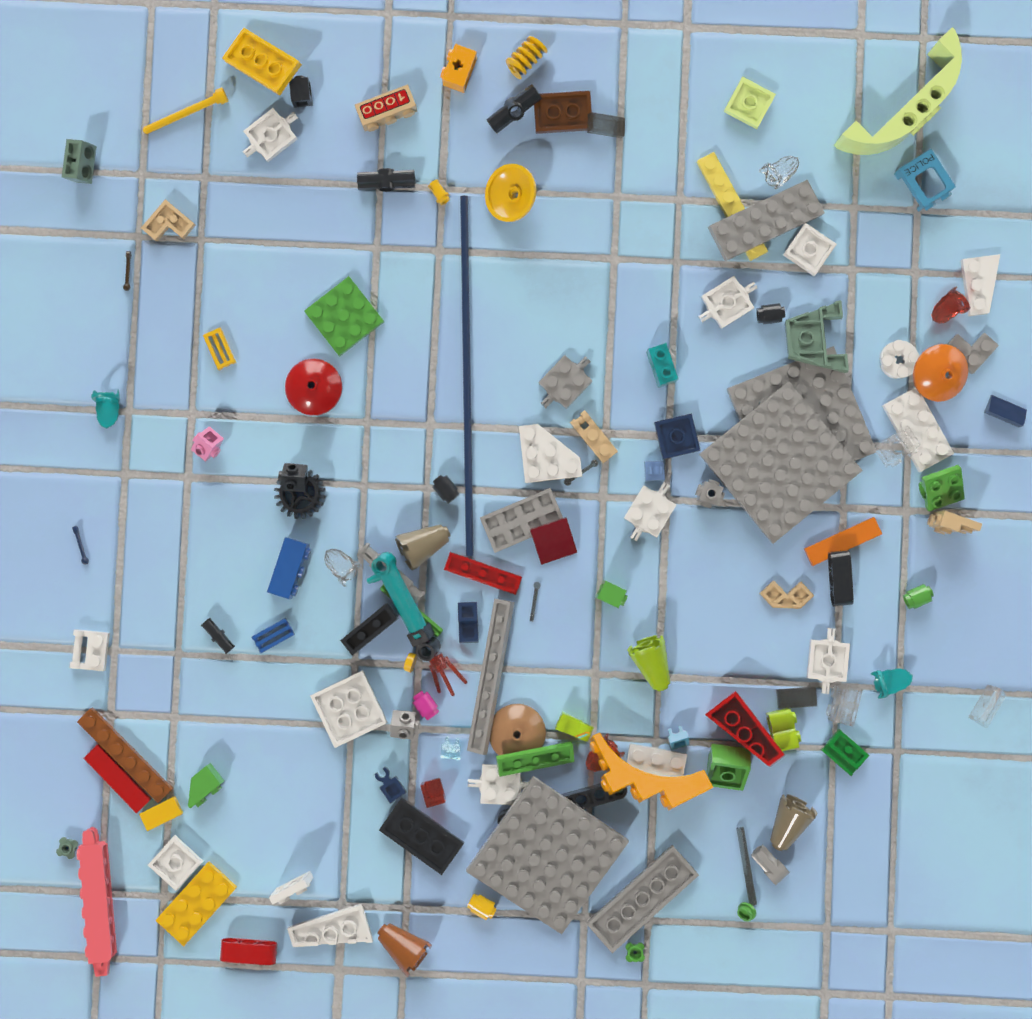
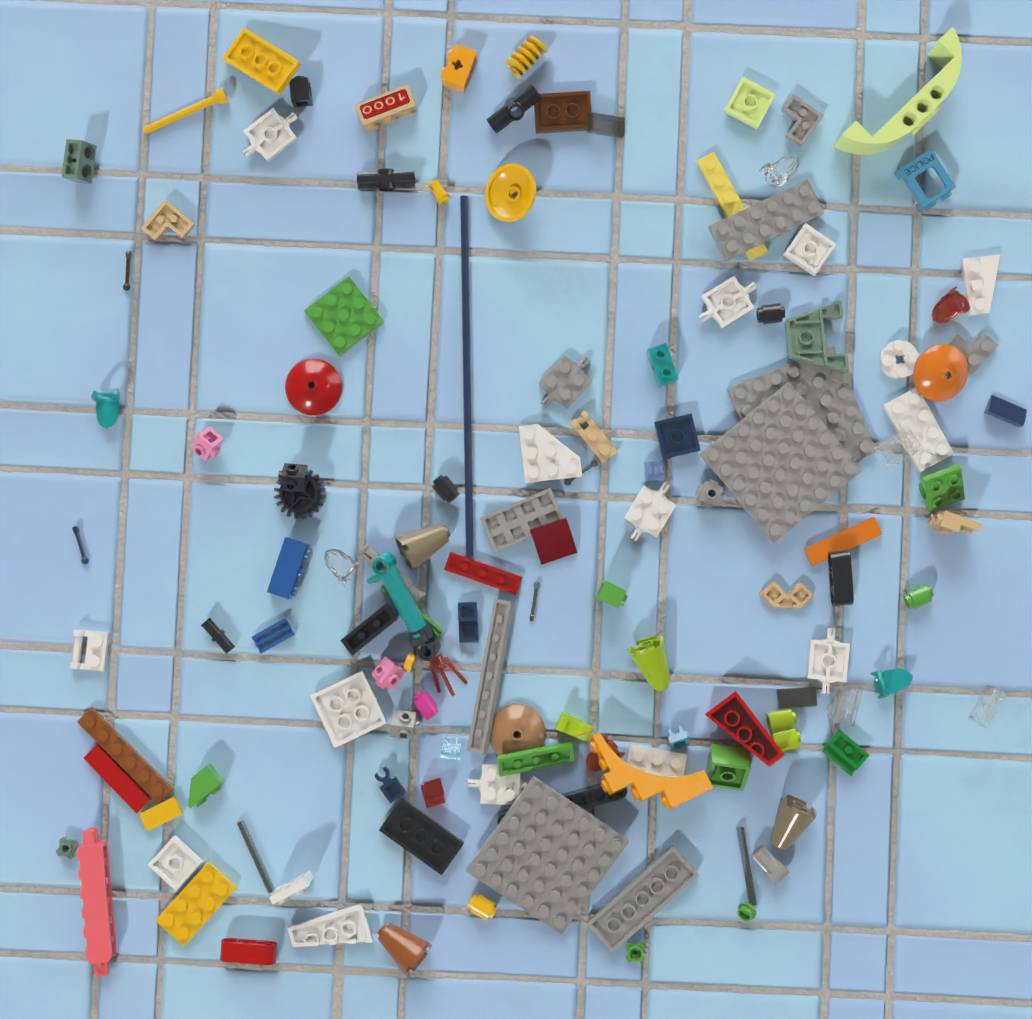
(226, 363): yellow tile -> none
(255, 856): none -> clear smoke bar
(388, 674): none -> bright pink brick
(805, 117): none -> light grey plate

